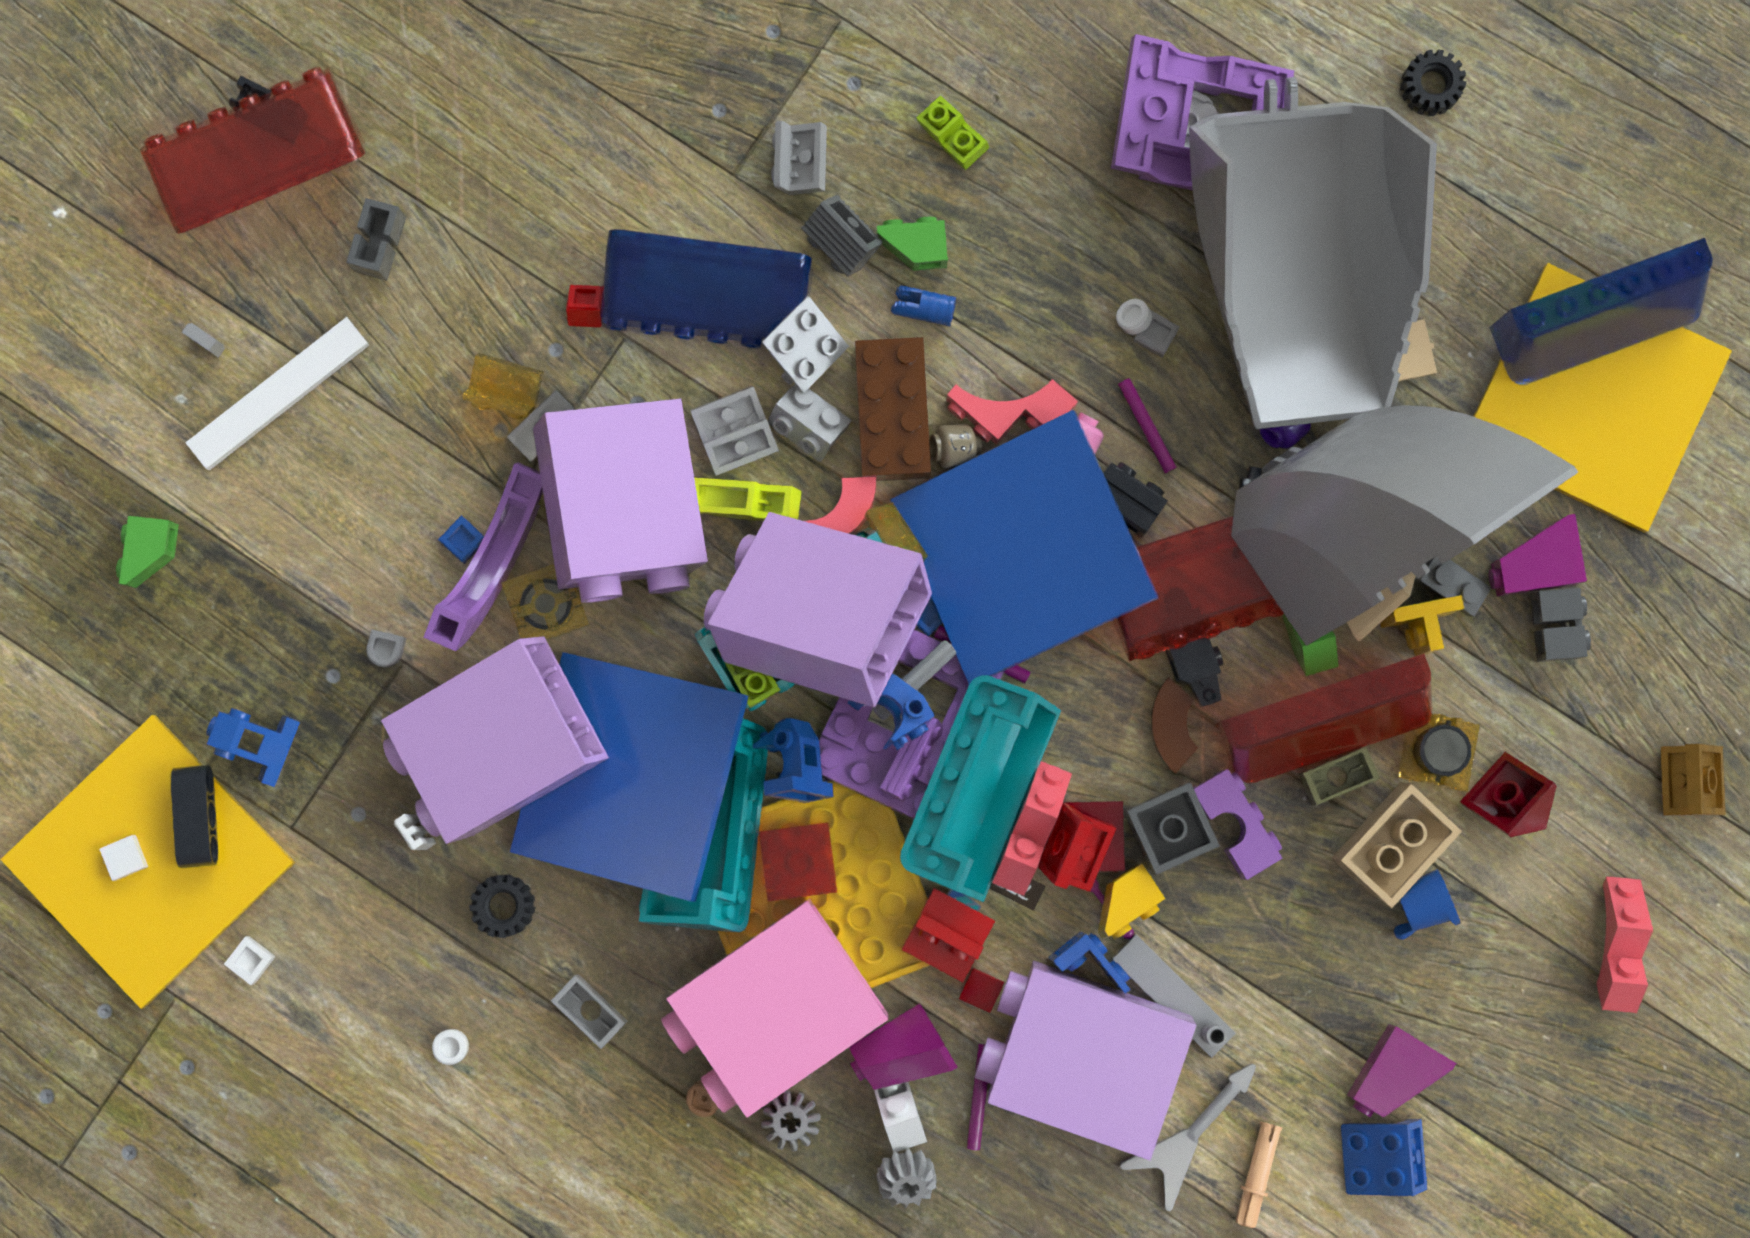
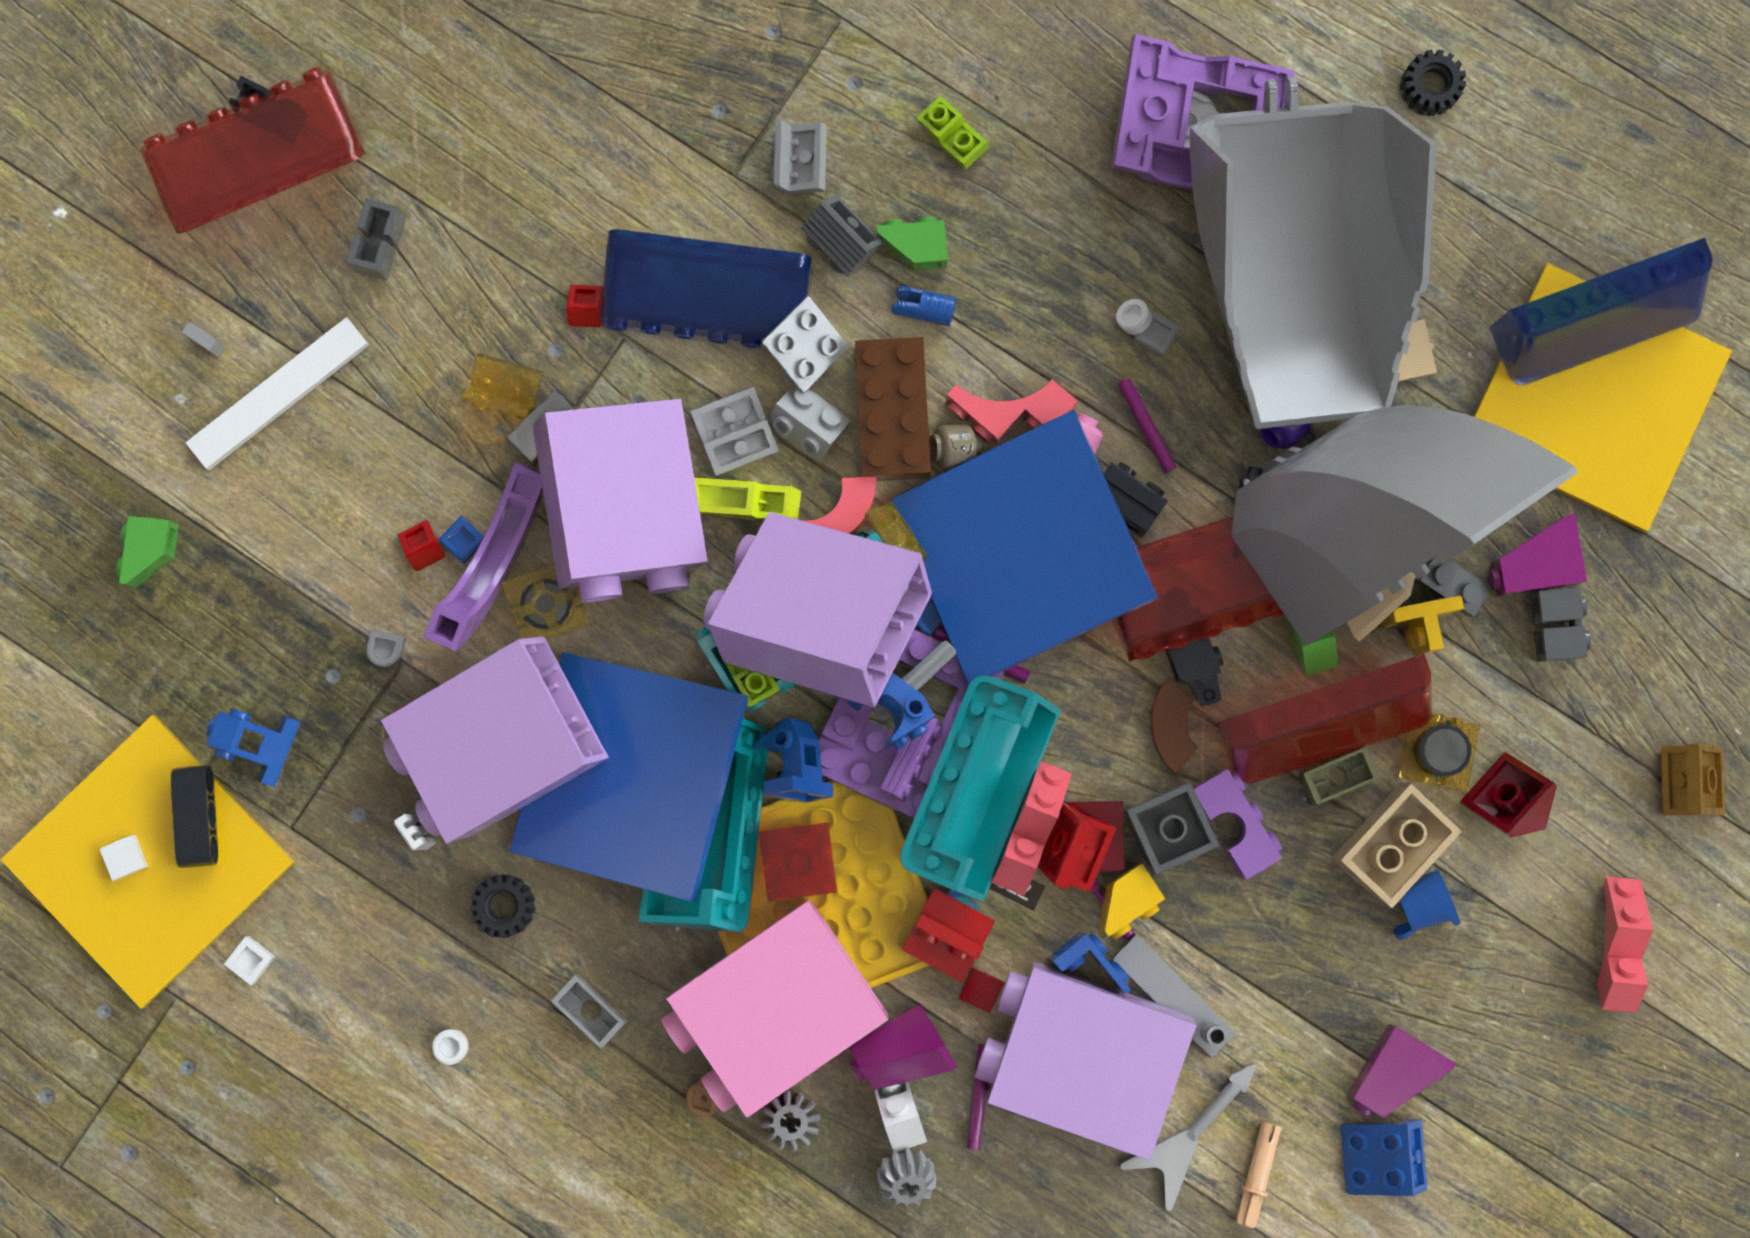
(421, 545): none -> red slope

